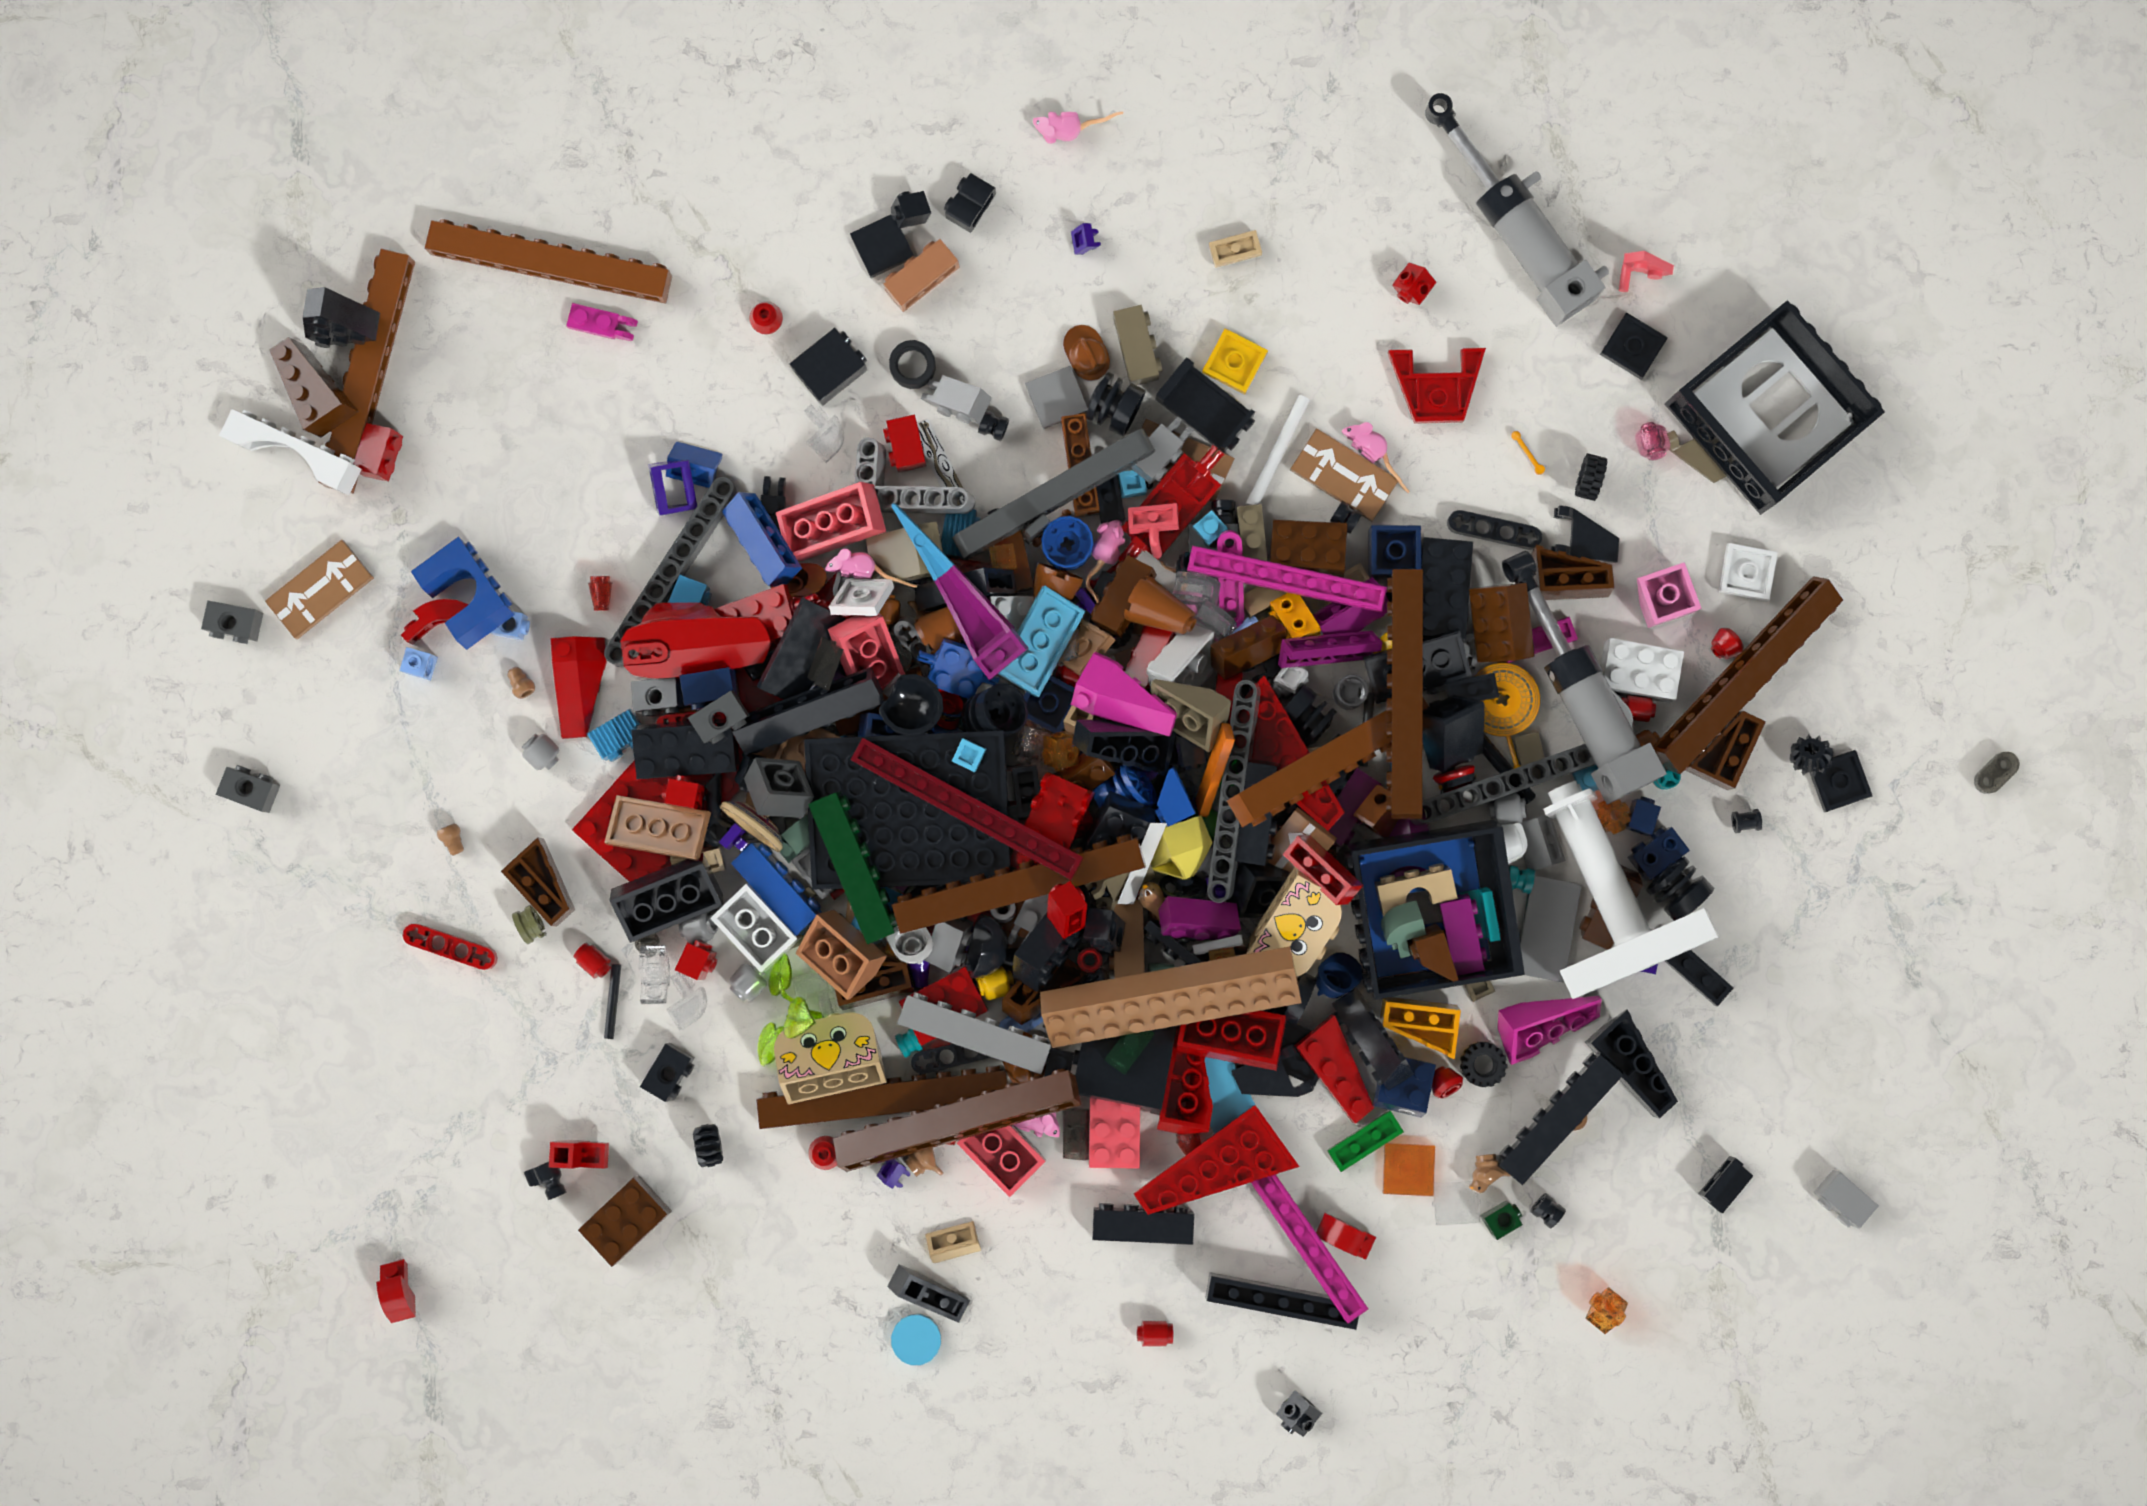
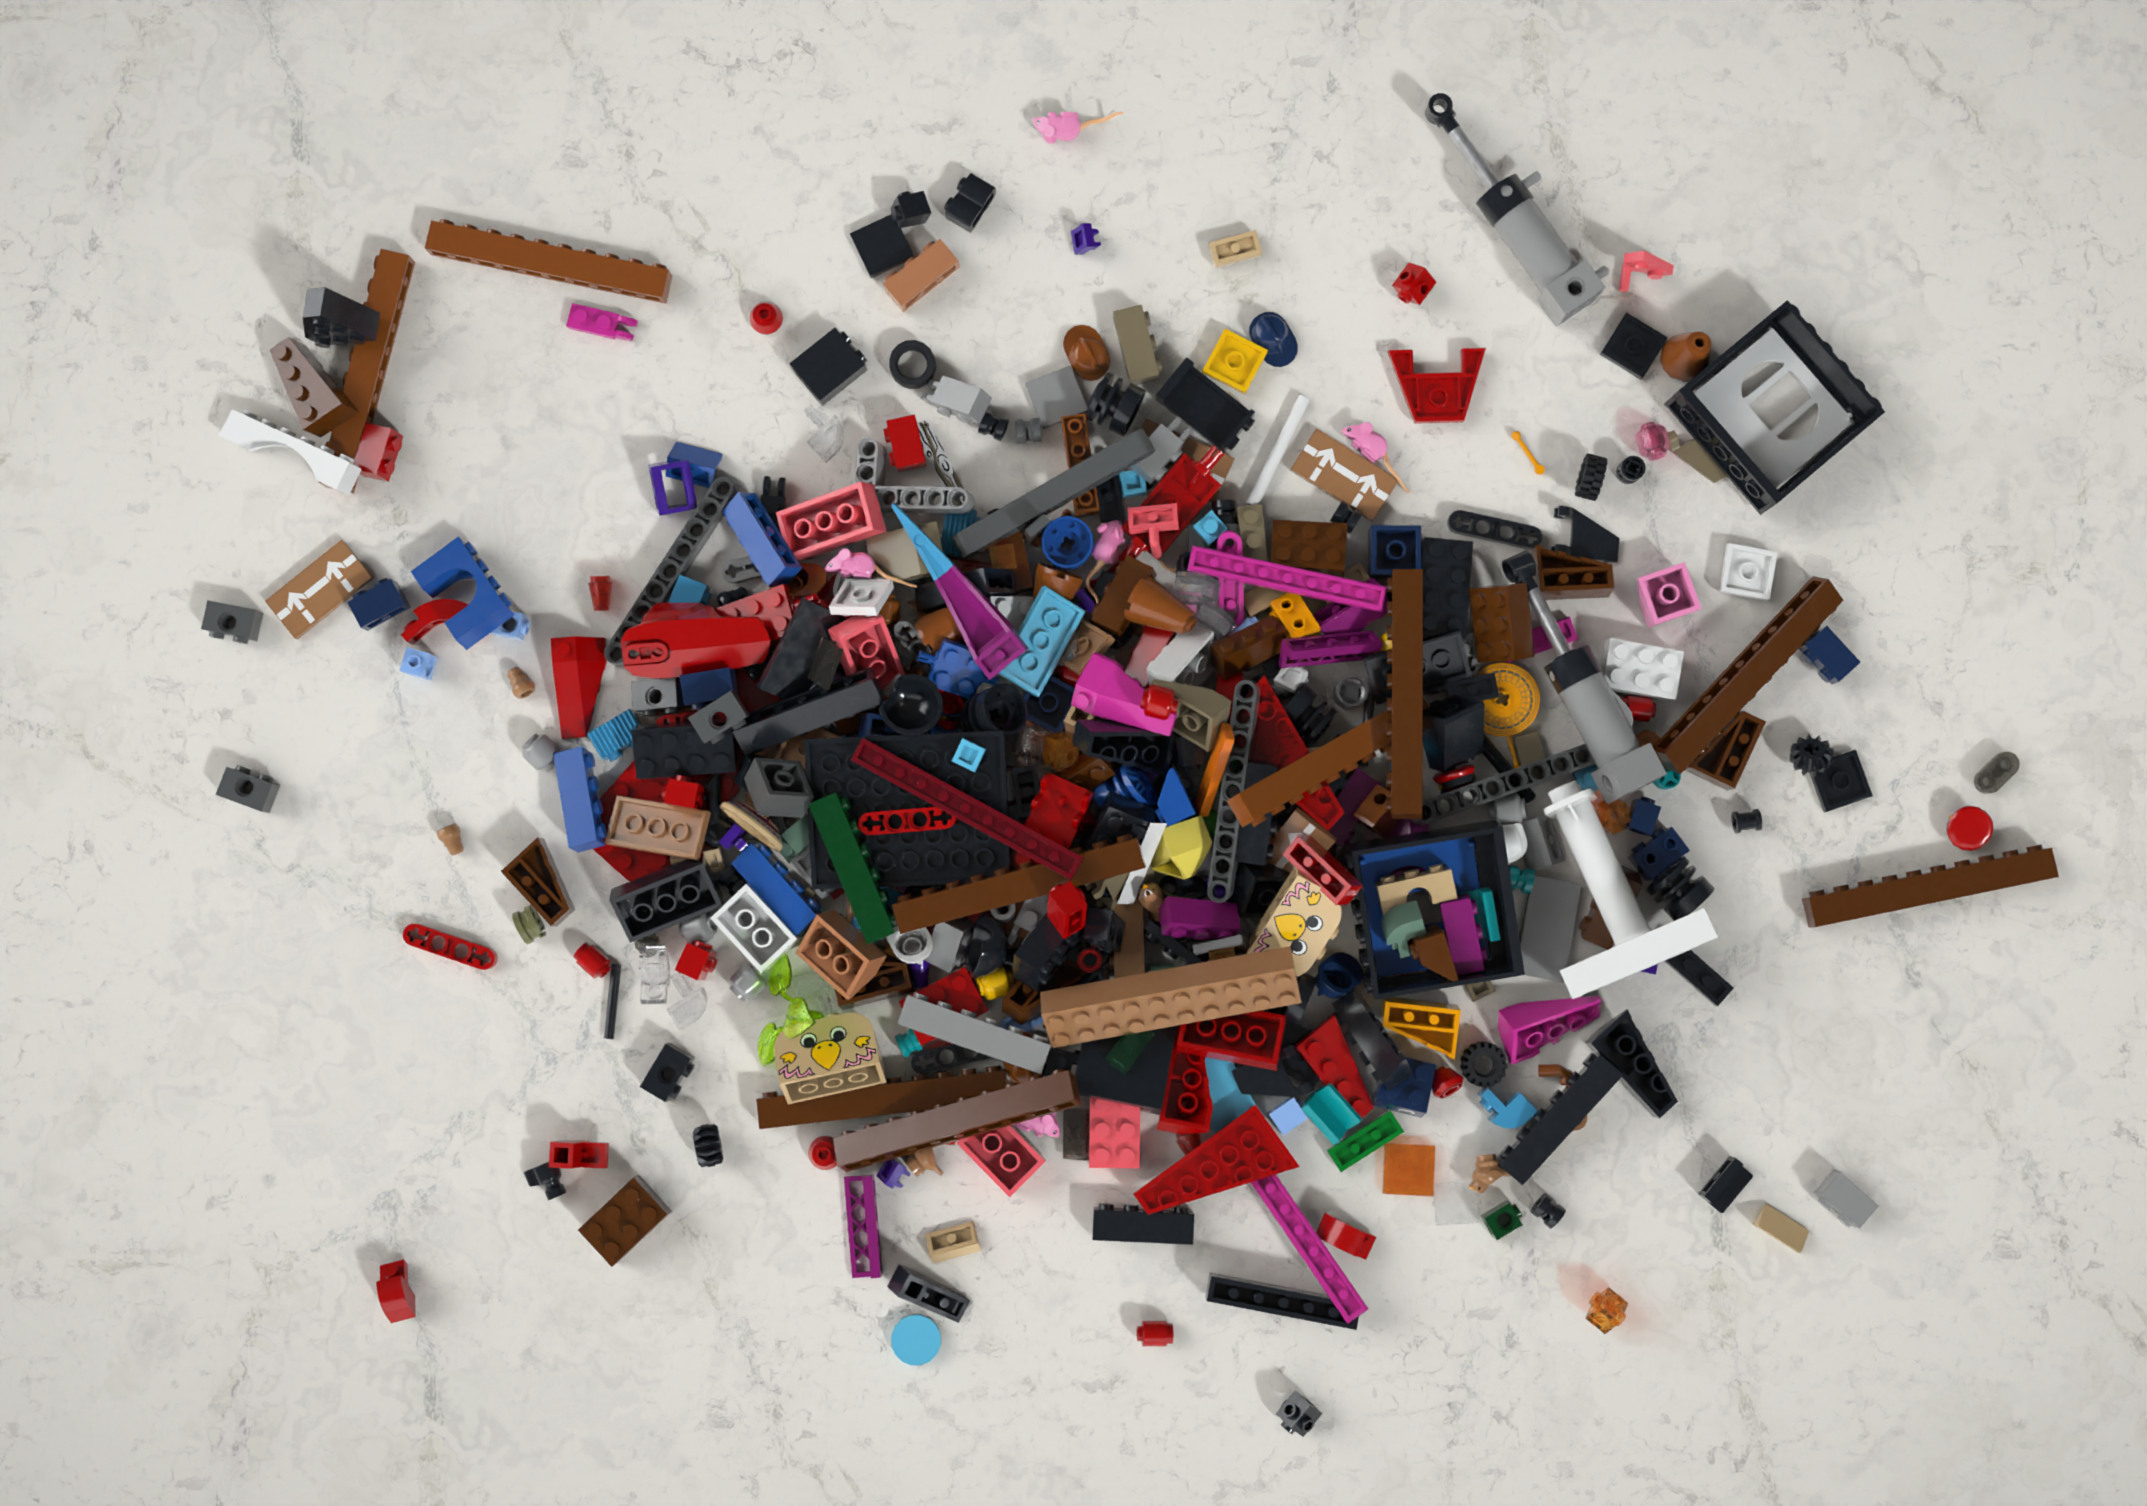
(378, 603): none -> dark blue brick
(580, 799): none -> brick
(732, 596): none -> black piece
(732, 880): none -> black wheel
(742, 576): none -> light grey beam
(871, 1229): none -> magenta fence
(907, 821): none -> red beam
(1033, 430): none -> dark grey wheel
(1158, 702): none -> red head
(1274, 334): none -> dark blue piece
(1288, 1115): none -> light blue brick
(1330, 1112): none -> teal panel
(1512, 1113): none -> dark azure brick
(1554, 1070): none -> dark orange arm
(1629, 474): none -> black wheel
(1686, 355): none -> dark orange cone
(1726, 644): red cone -> none
(1781, 1228): none -> tan slope
(1828, 655): none -> dark blue brick
(1929, 887): none -> reddish brown brick
(1969, 828): none -> red piece

